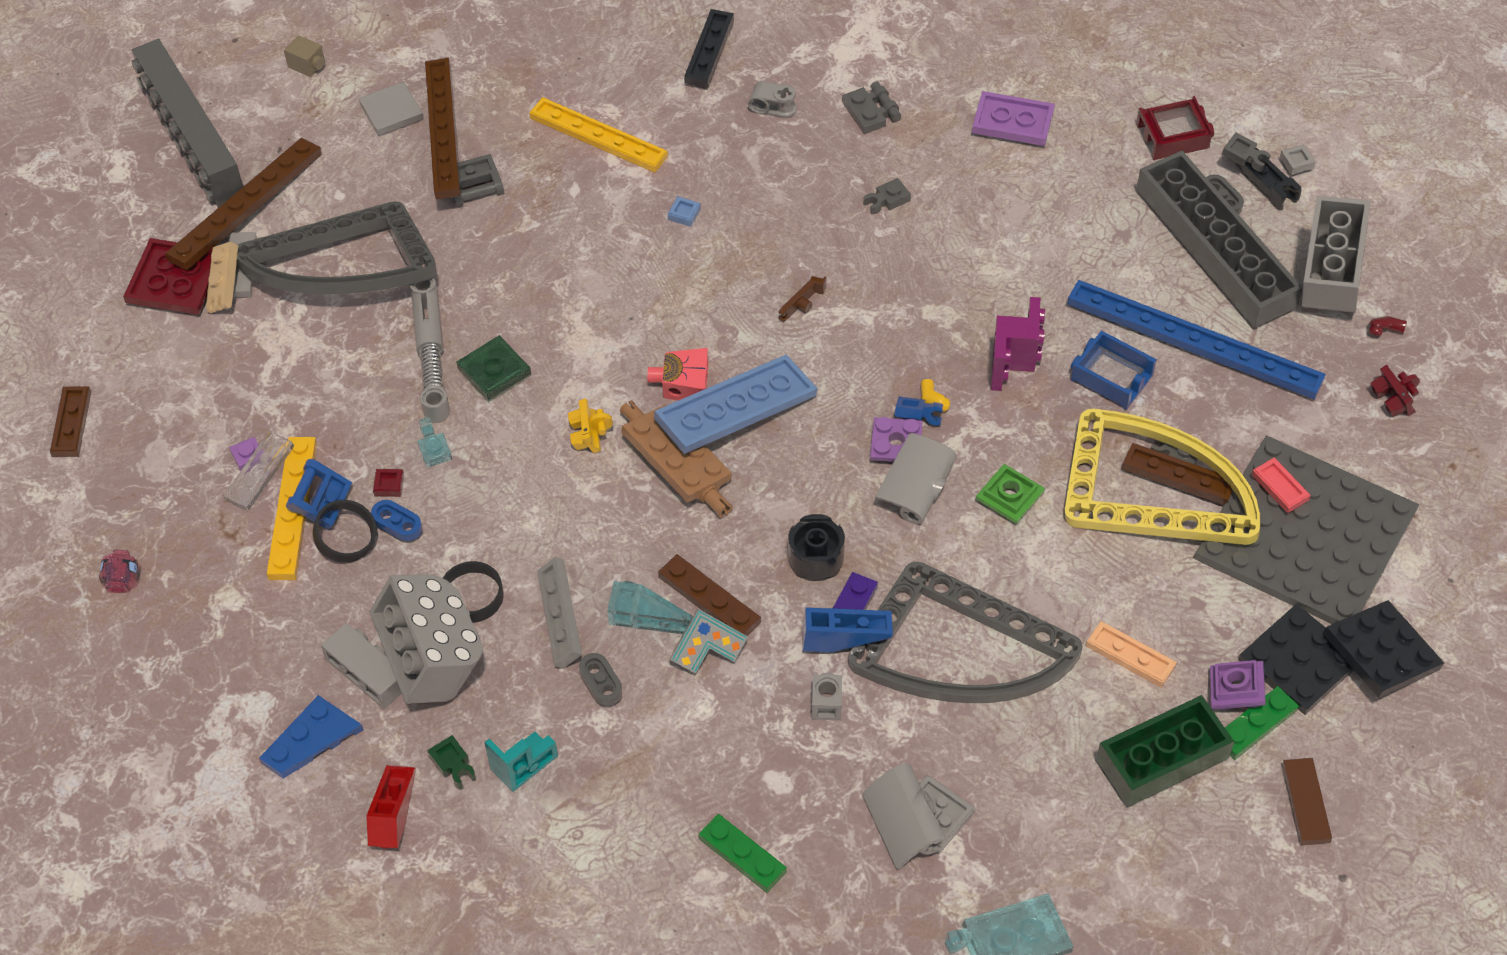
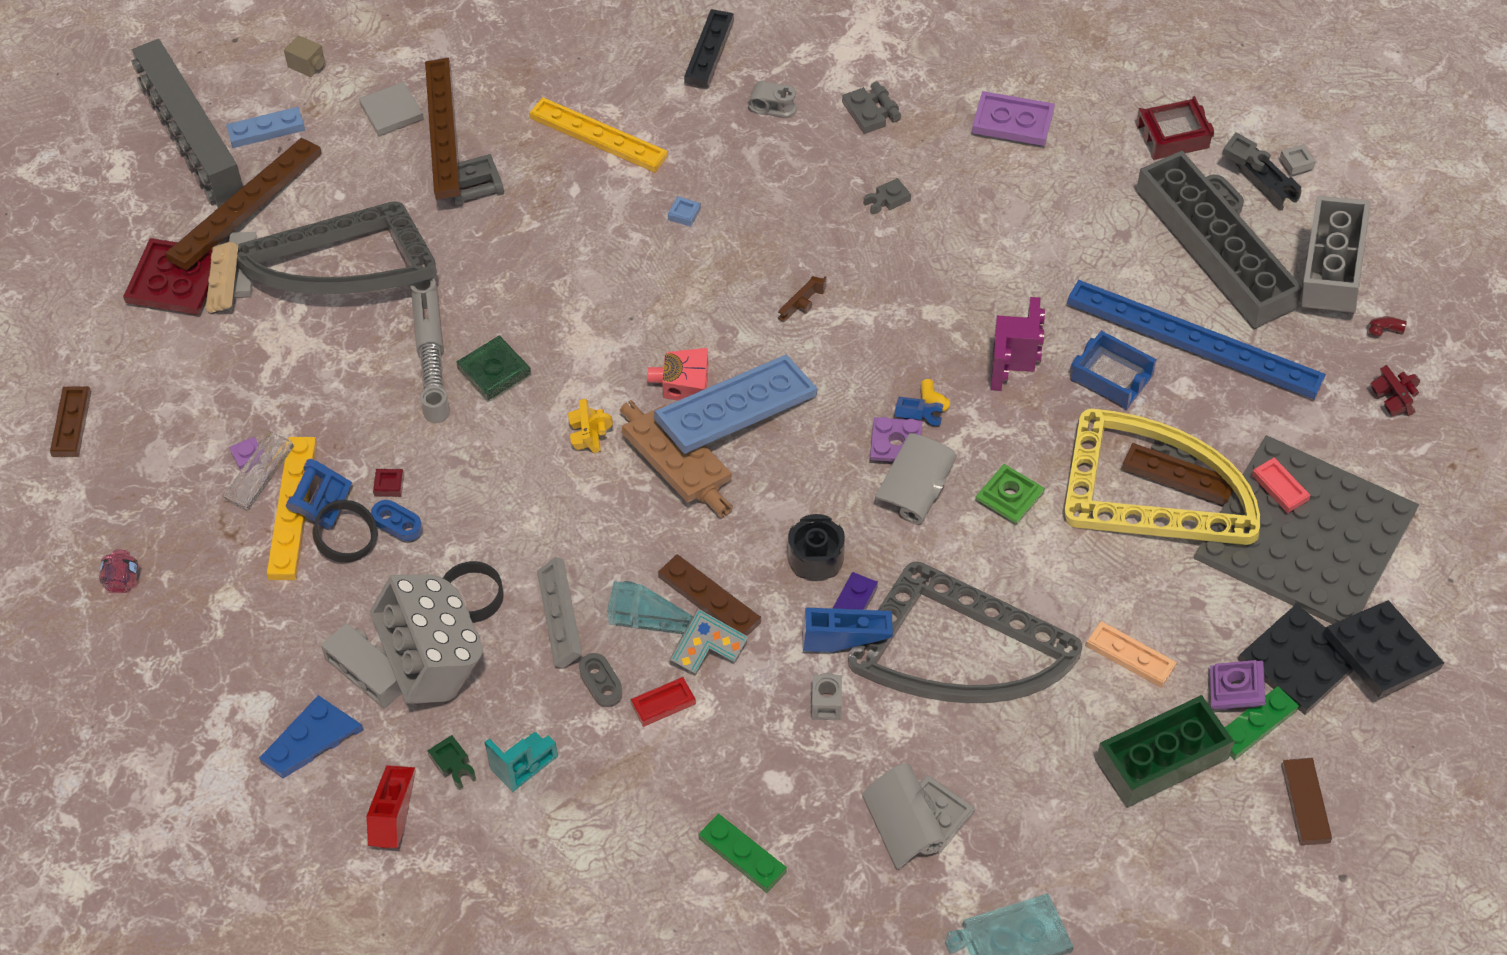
(265, 127): none -> medium blue plate
(433, 447): clear light blue plate -> none
(663, 701): none -> red tile

